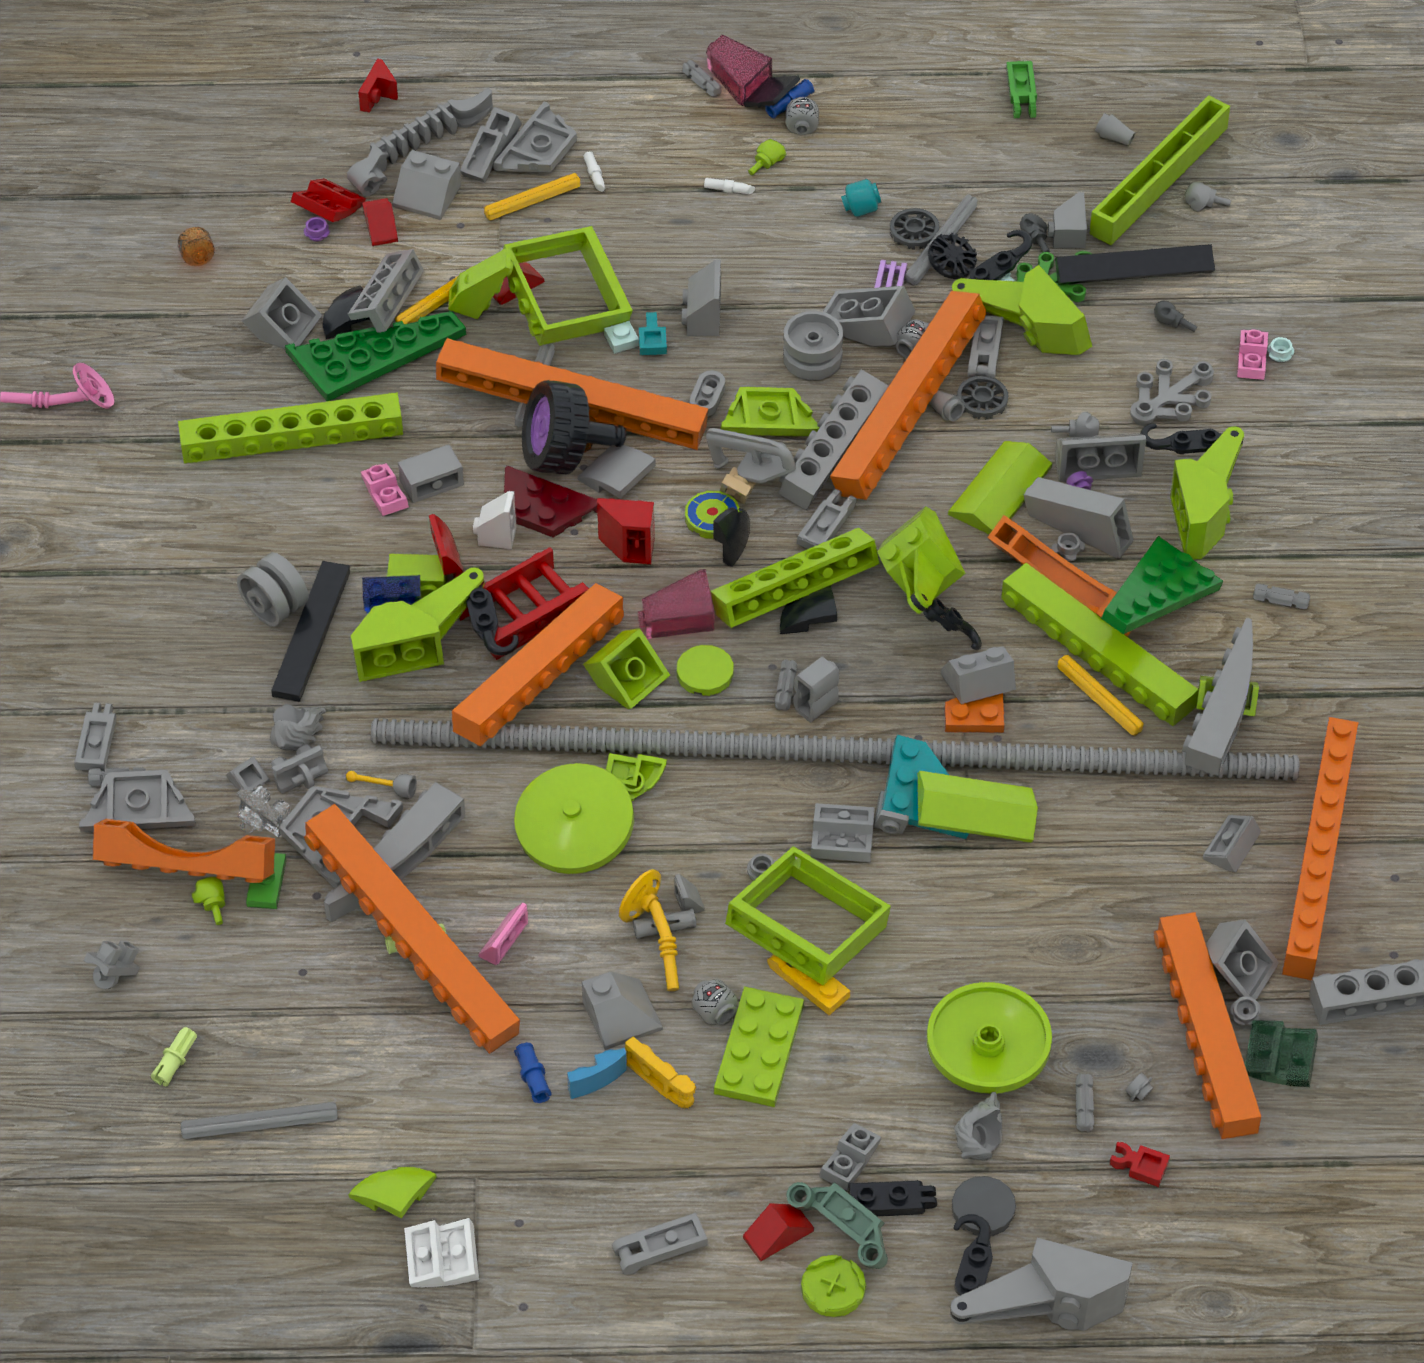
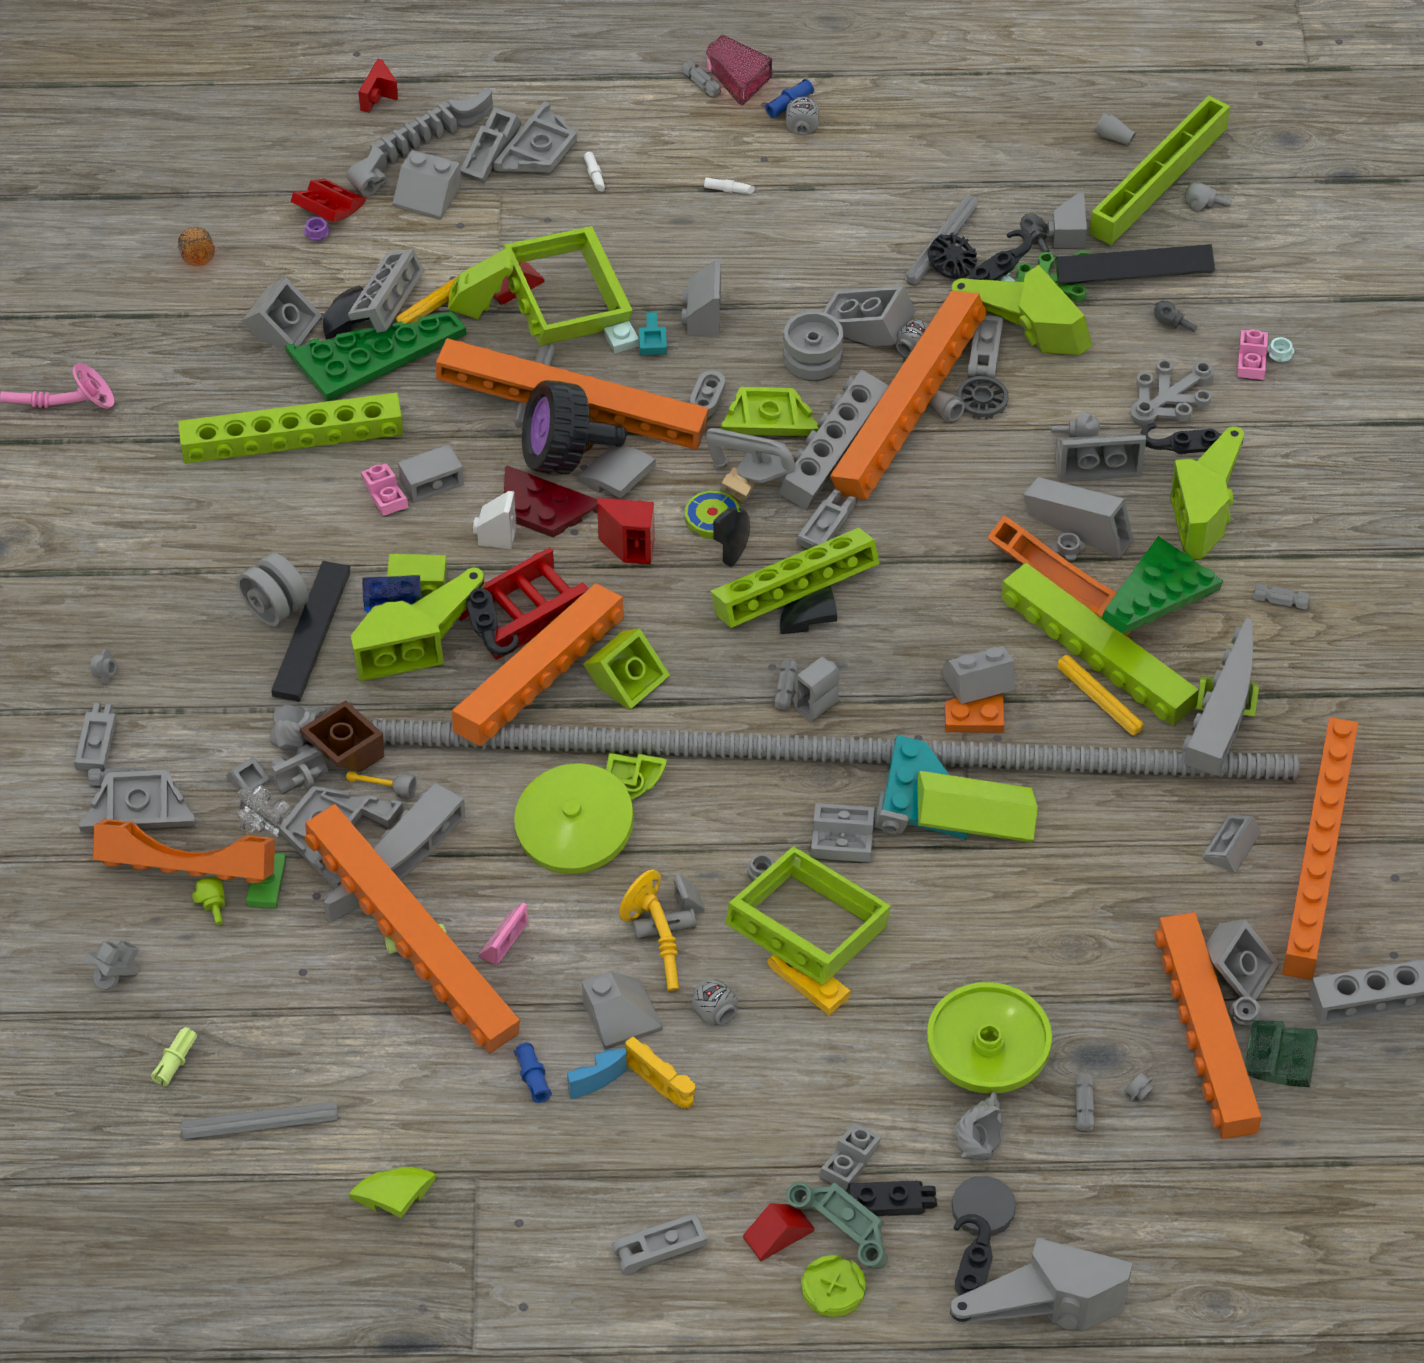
(103, 666): none -> light grey plate
(346, 737): none -> reddish brown slope
(380, 221): red slope -> none
(441, 1254): white slope -> none
(445, 547): red slope -> none
(532, 196): yellow axle -> none
(679, 608): clear pink slope -> none
(705, 670): lime tile -> none
(759, 1046): lime plate -> none
(768, 154): lime piece -> none
(771, 91): black piece -> none
(861, 197): teal head -> none
(892, 269): lavender tile -> none
(914, 227): dark grey wheel -> none
(924, 567): lime slope -> none
(1000, 486): lime slope -> none
(1021, 86): bright green hinge -> none
(1080, 479): medium lavender plate -> none
(1144, 1165): red plate -> none

